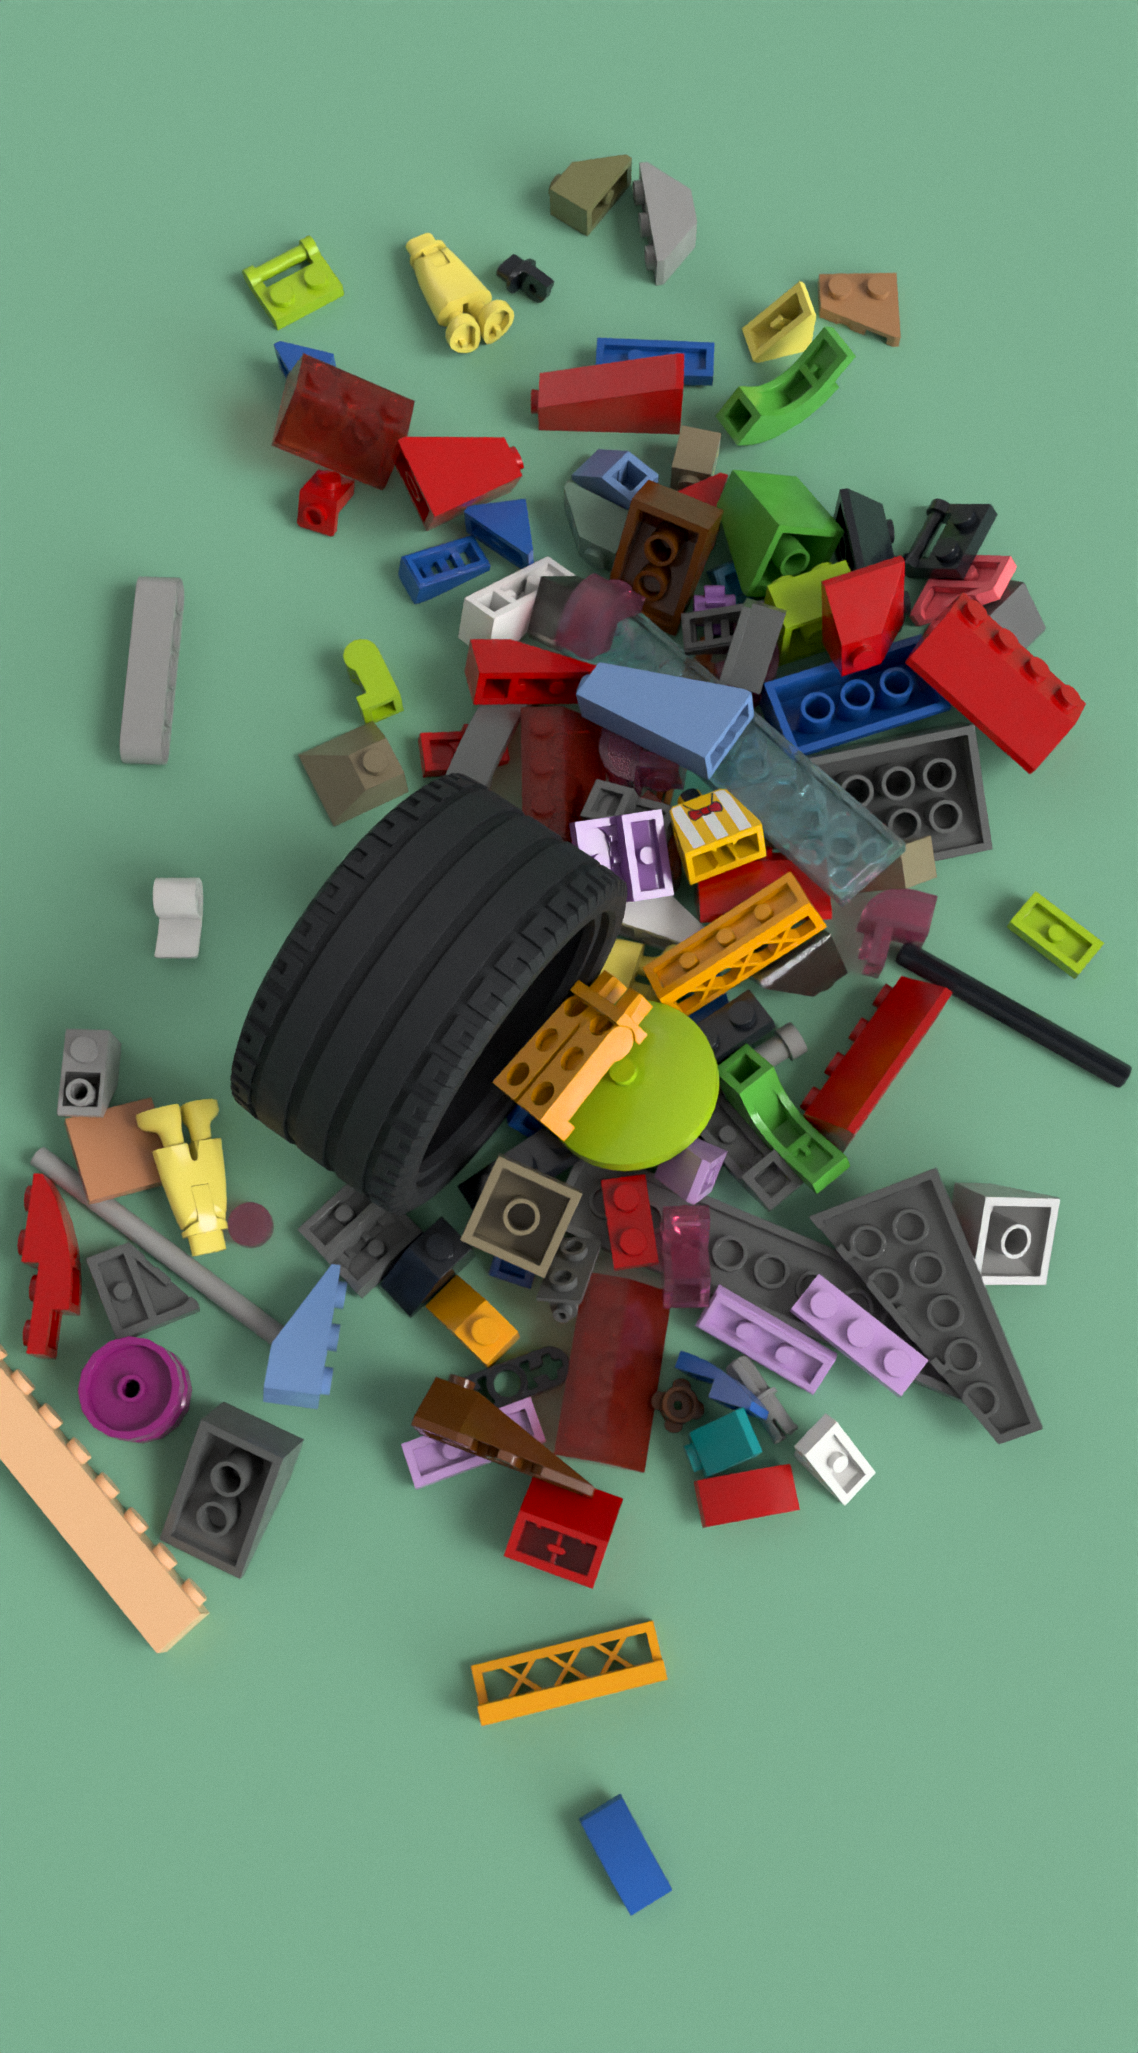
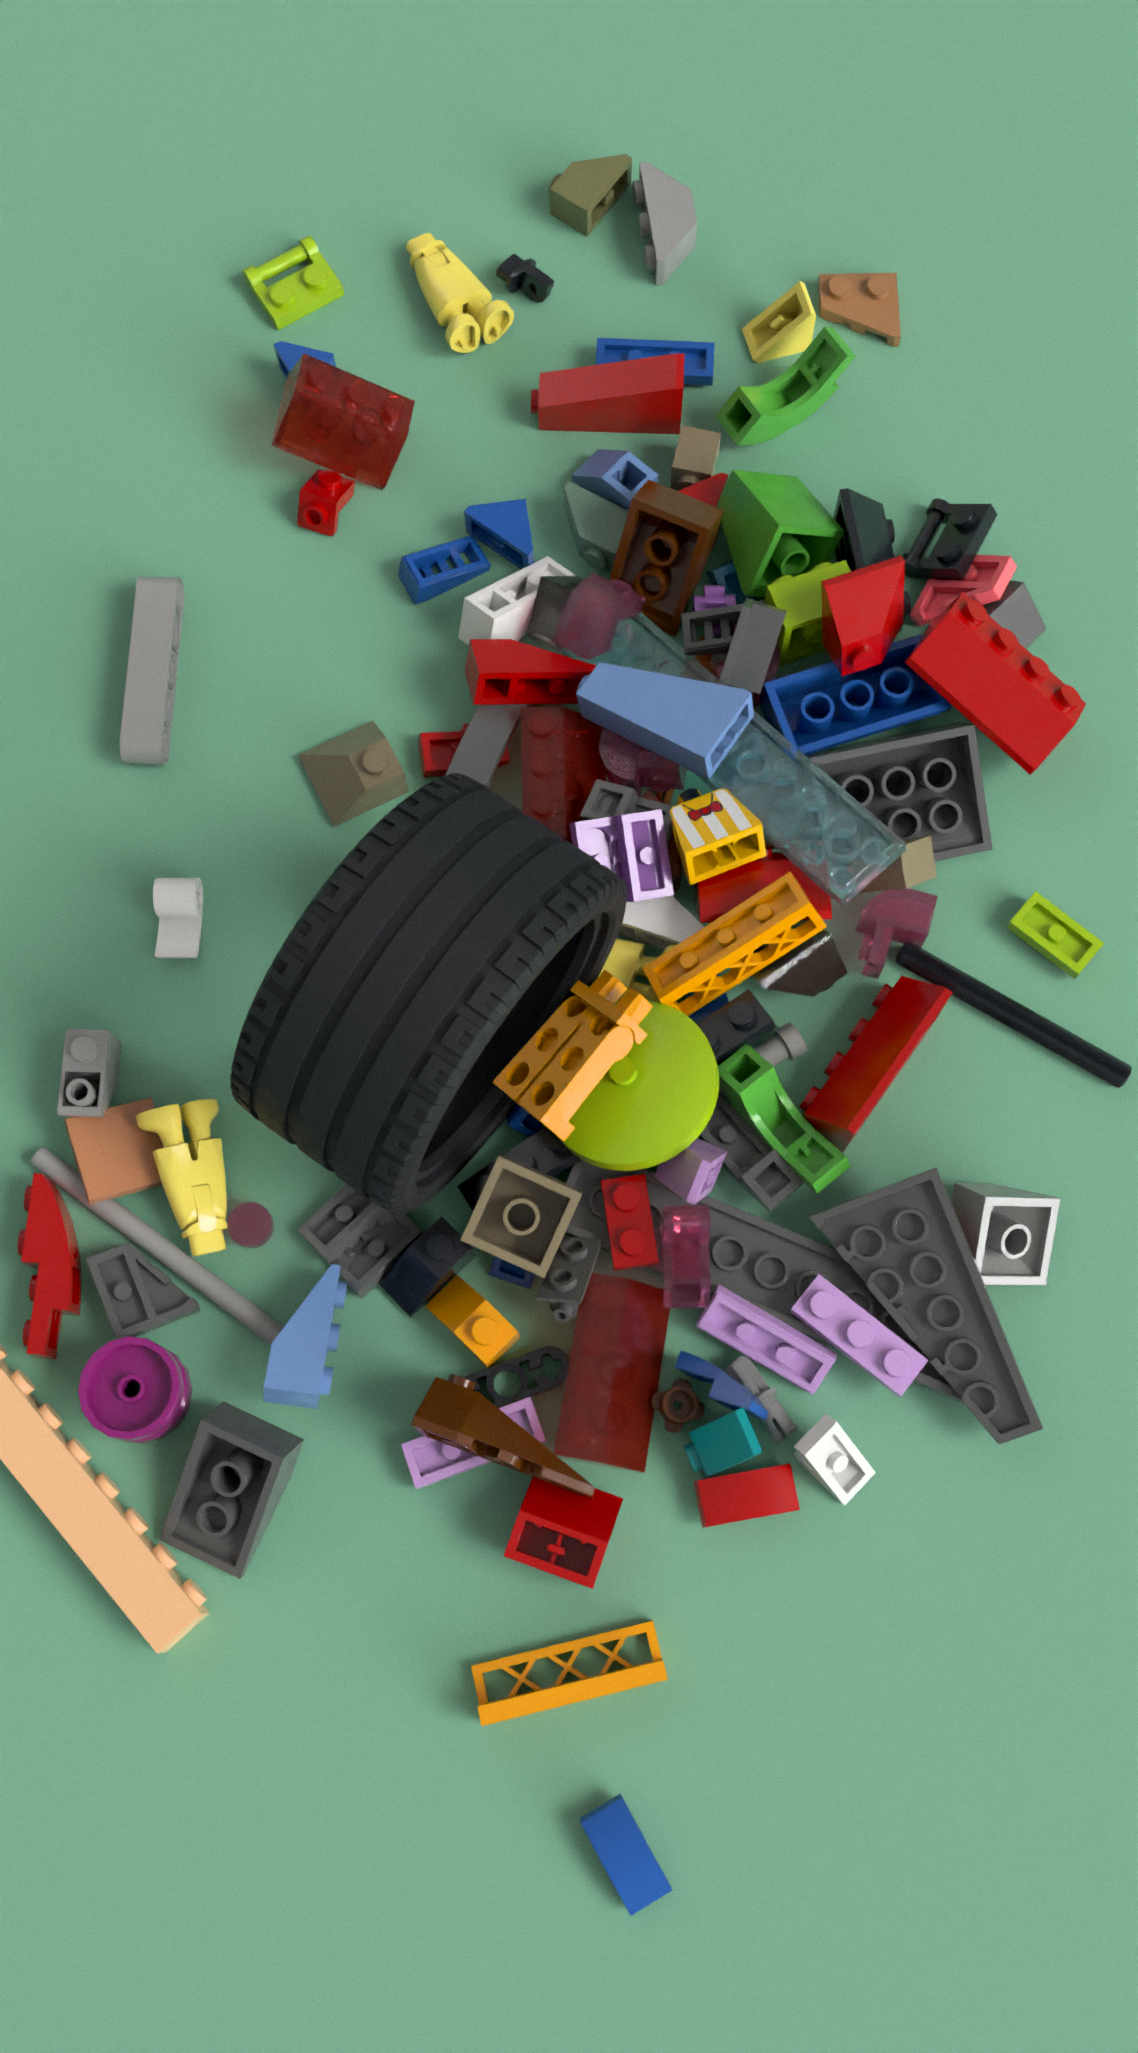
(370, 672): lime leg -> none
(455, 473): red slope -> none

